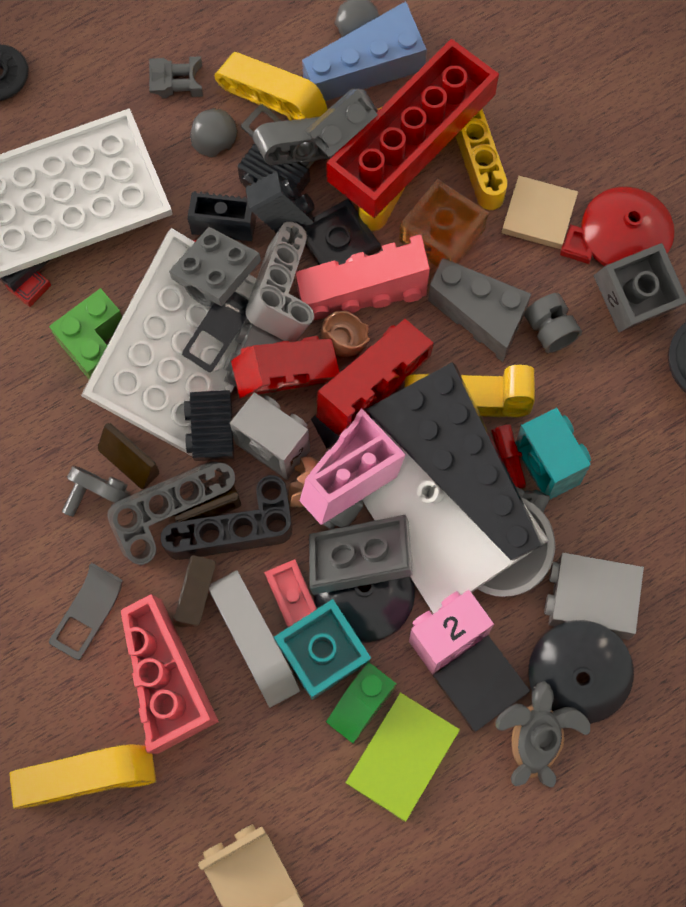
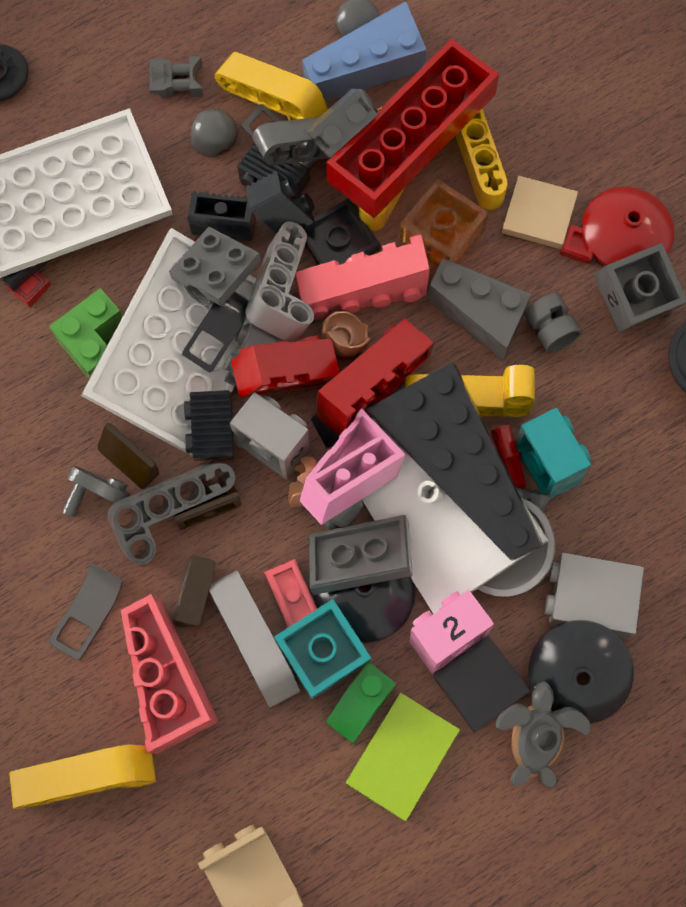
(227, 525): black beam -> none

